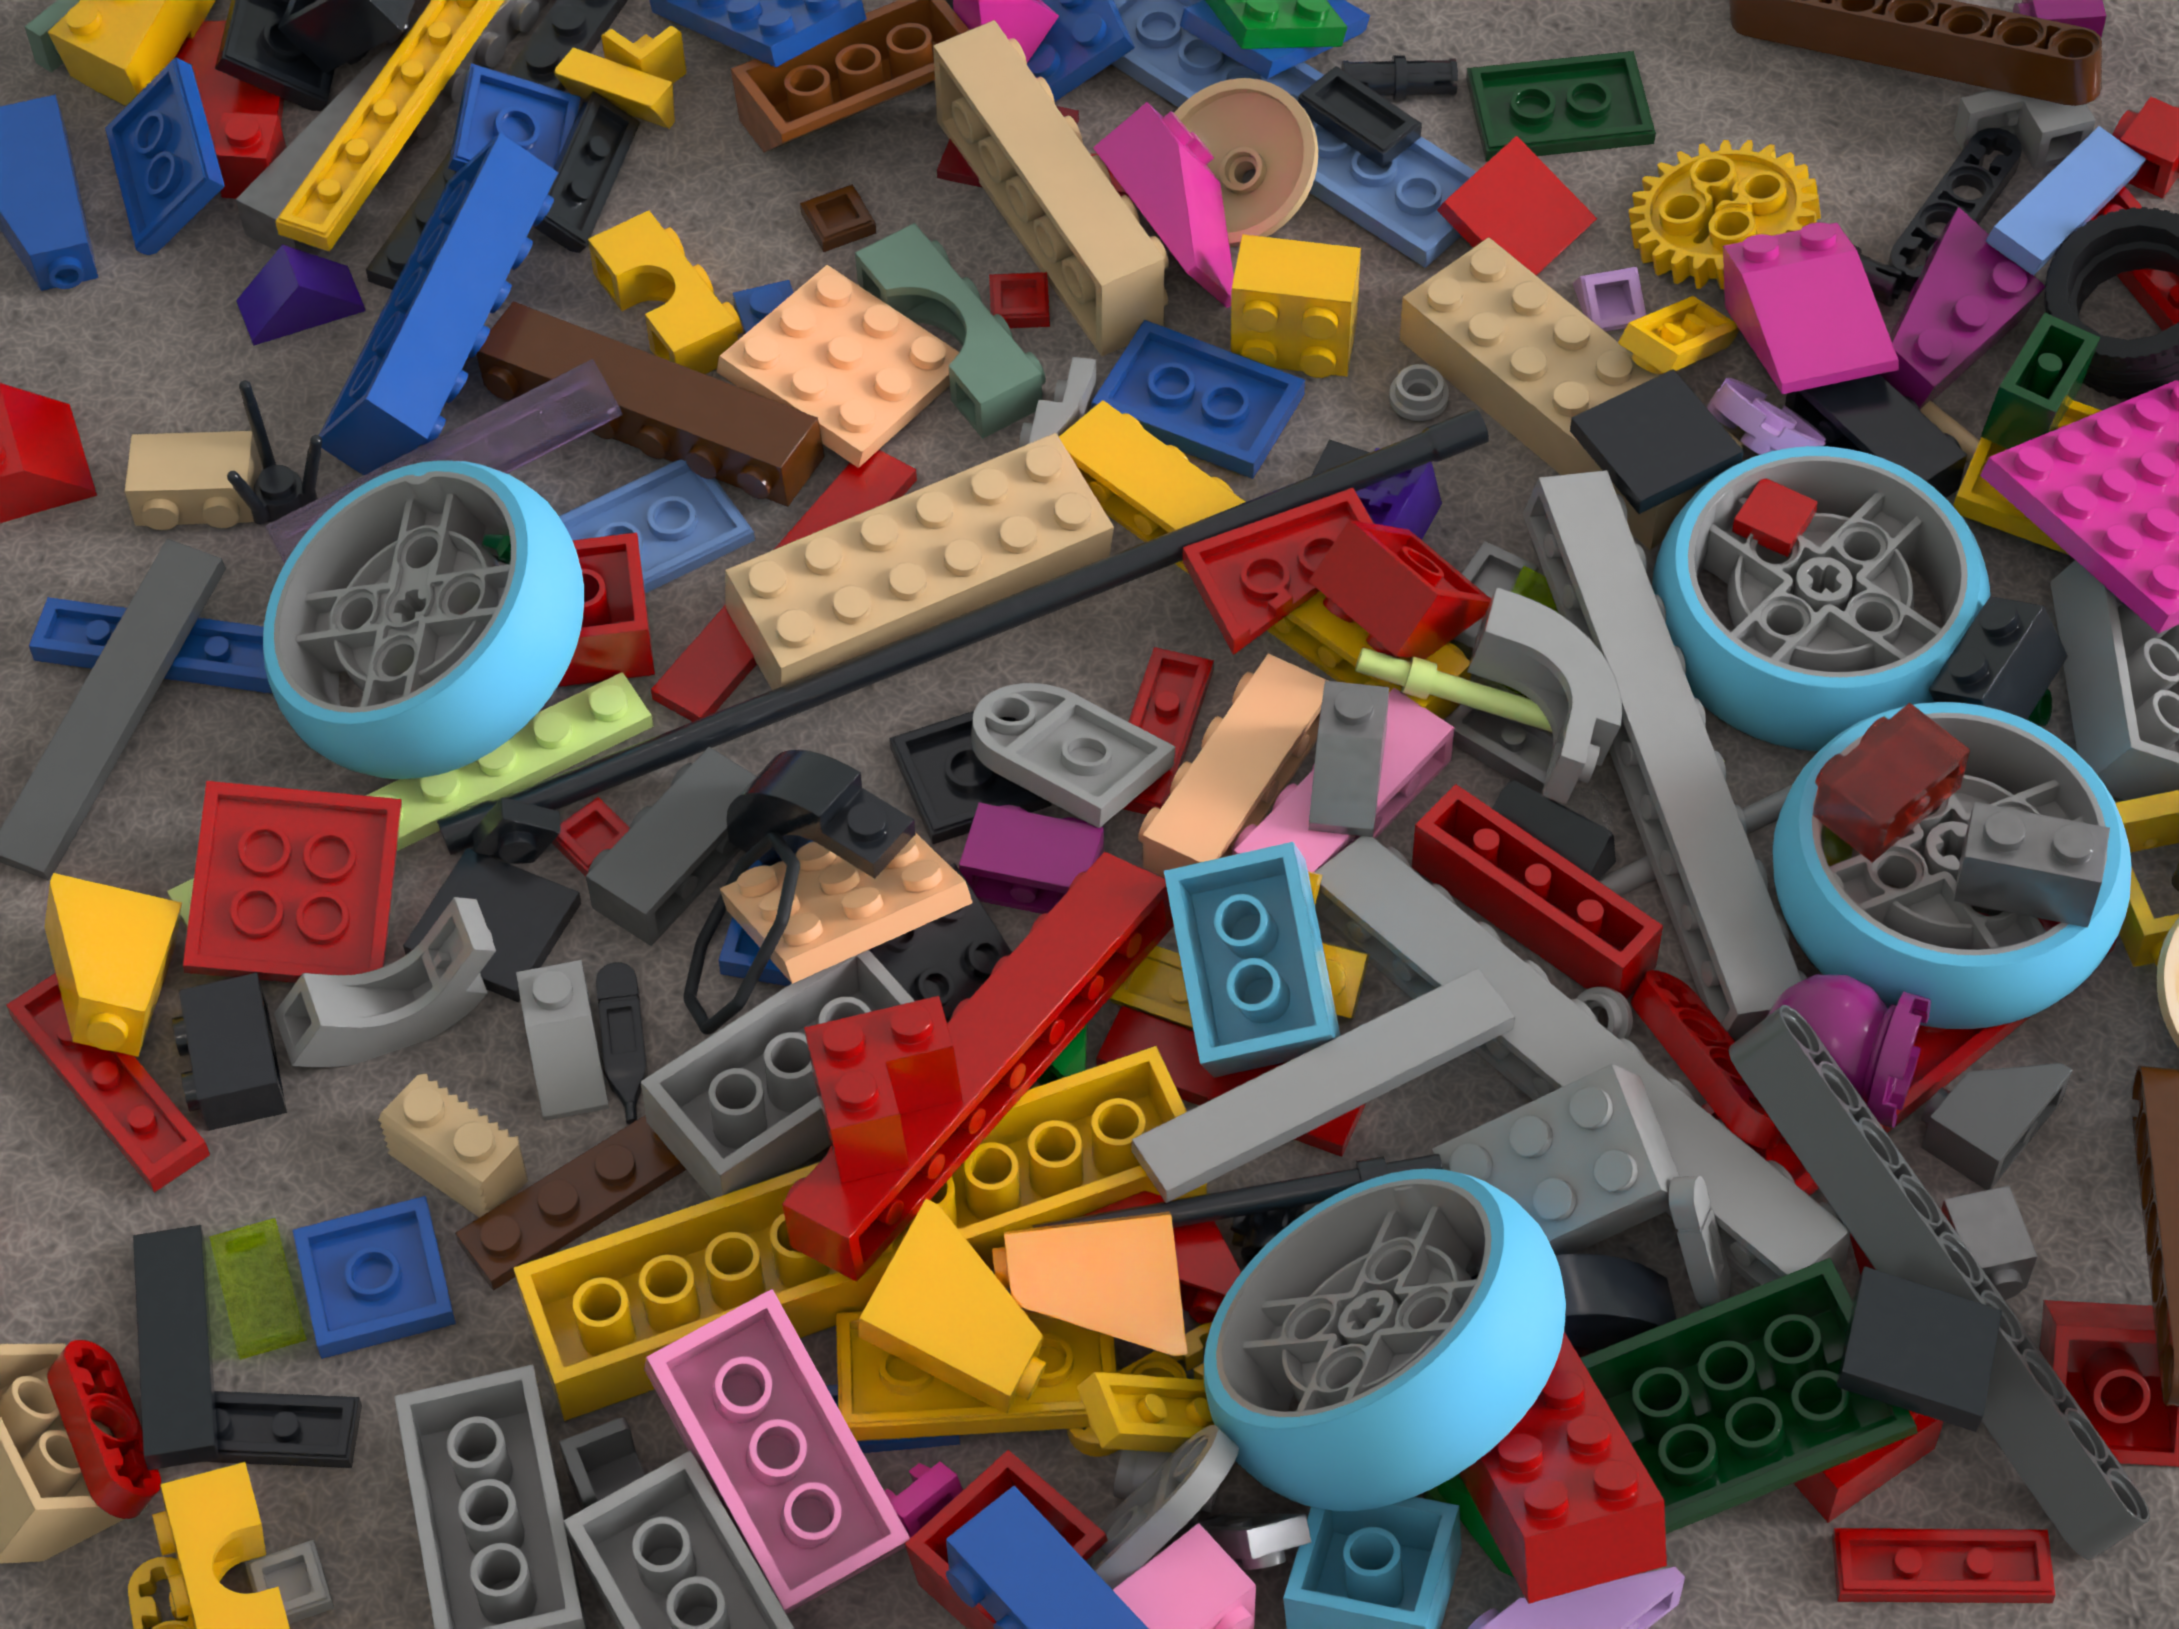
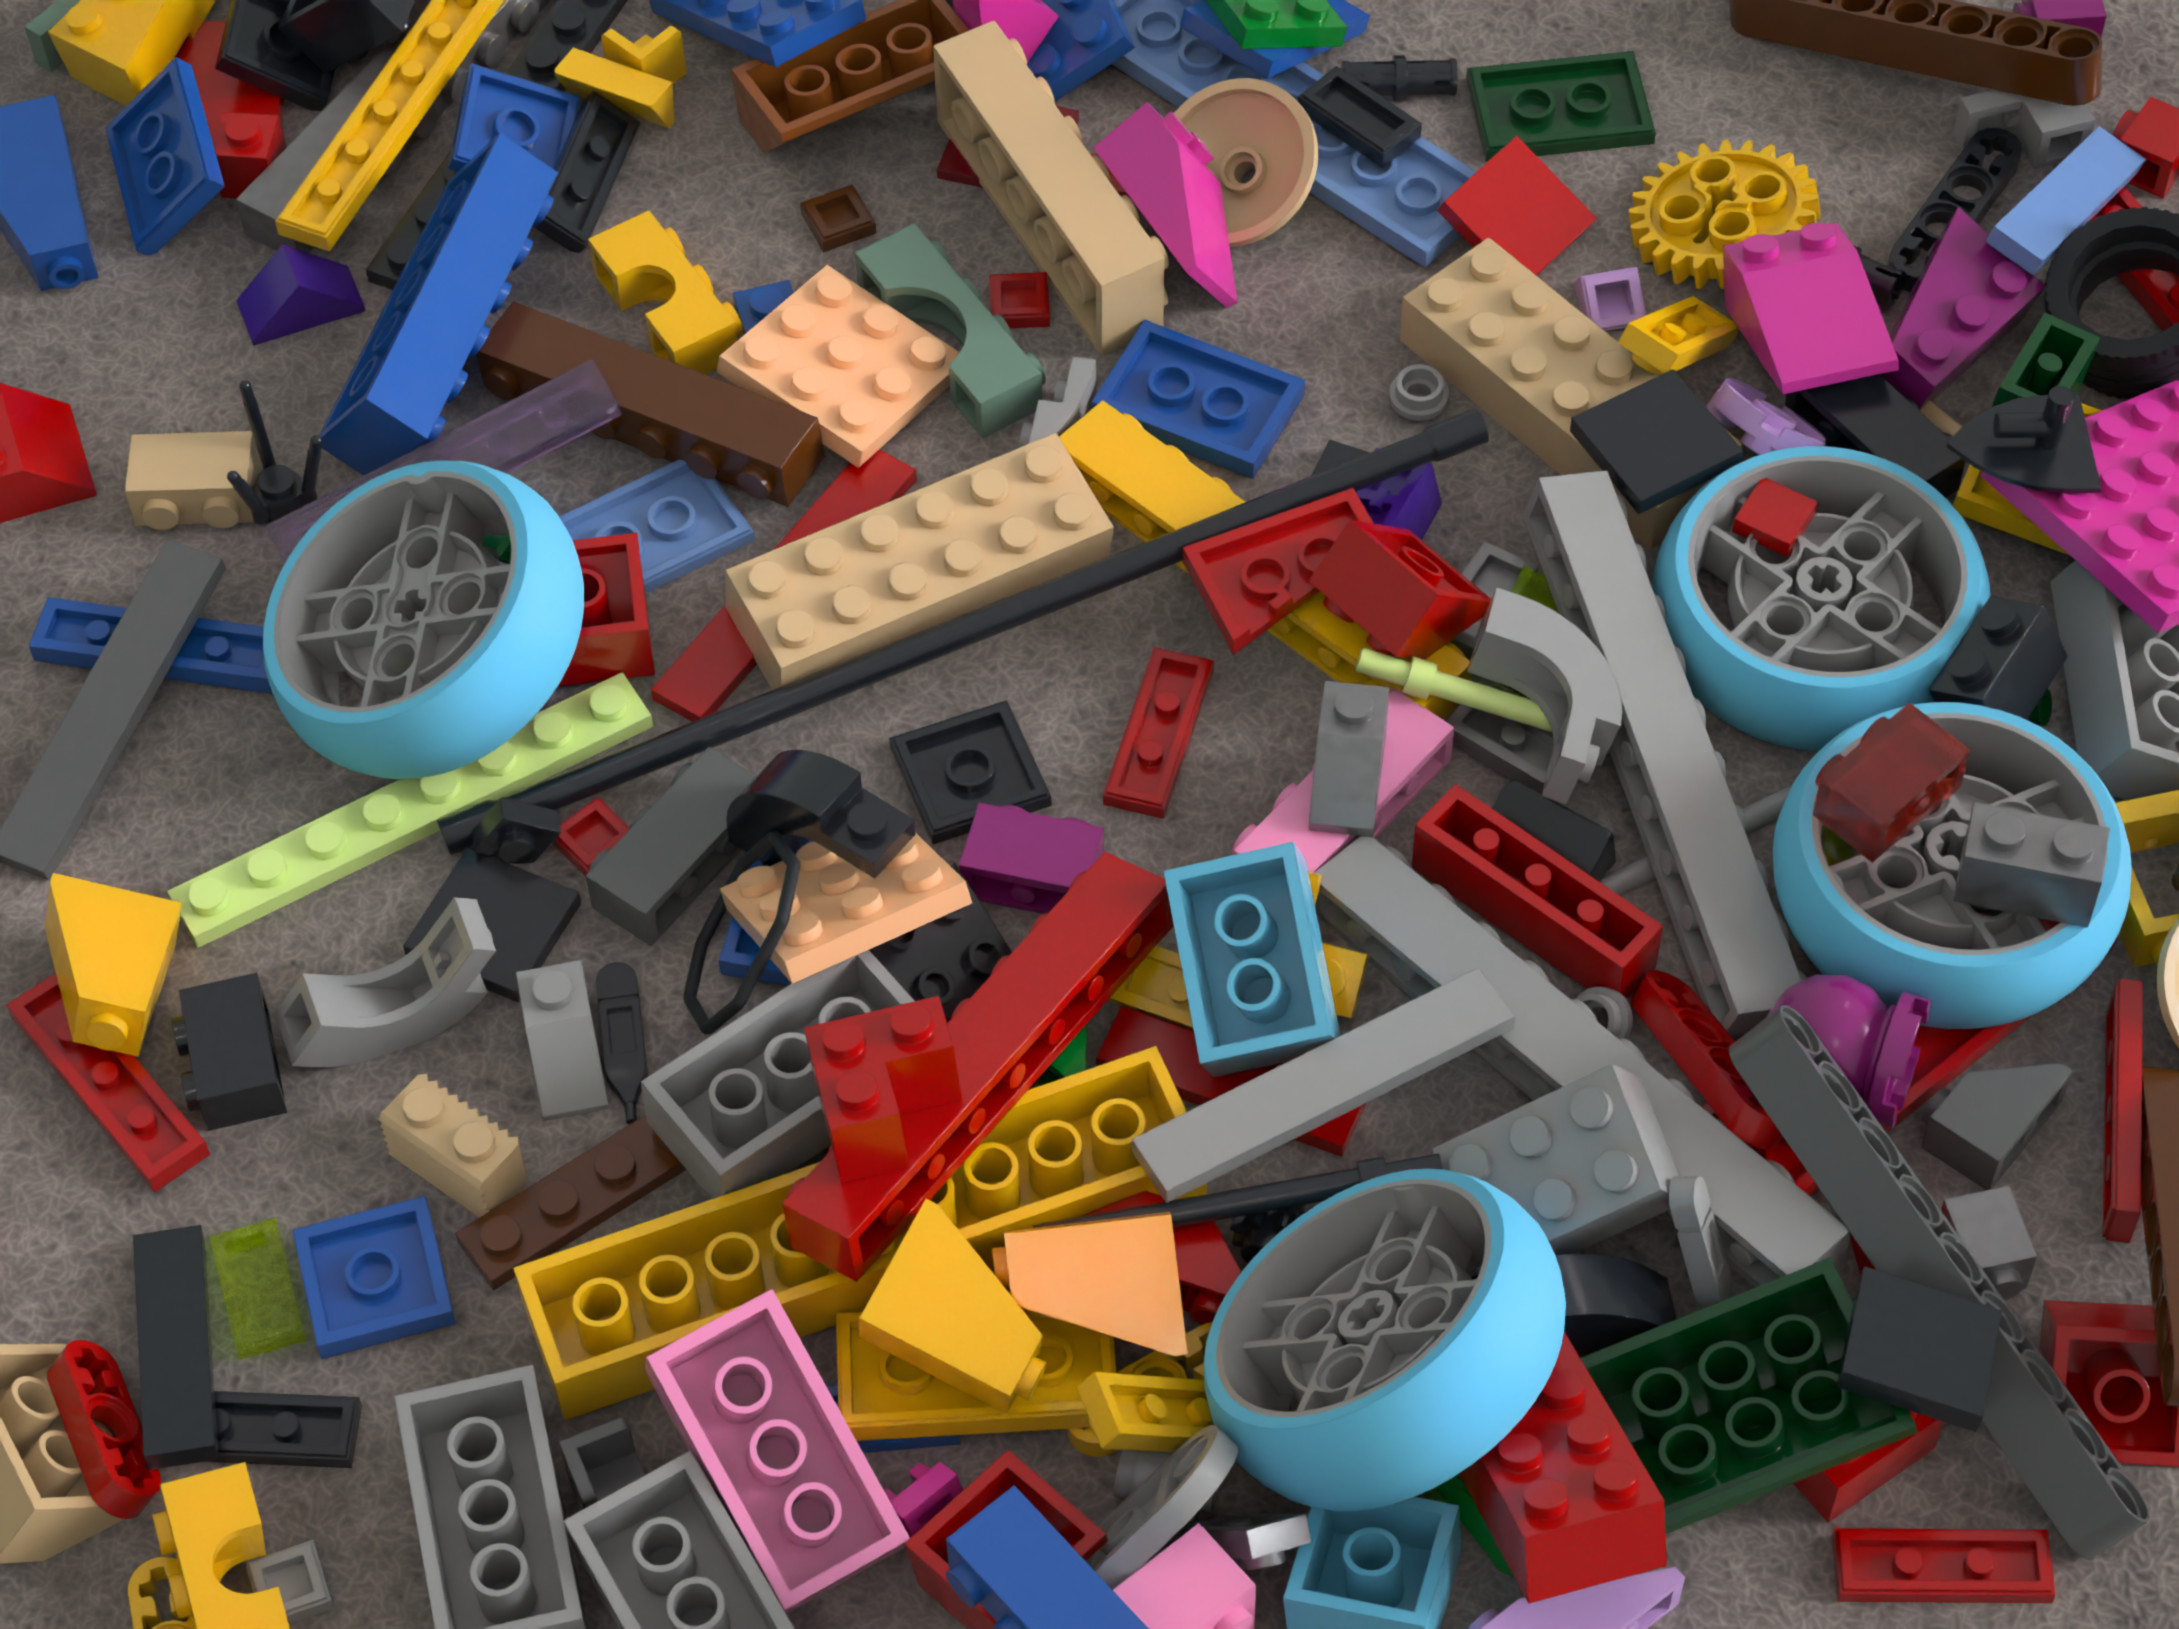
(291, 882): red plate -> none
(1067, 749): light grey tile -> none
(1239, 770): light nougat brick -> none
(1295, 304): yellow brick -> none
(2032, 443): none -> black shield
(2123, 1111): none -> red tile

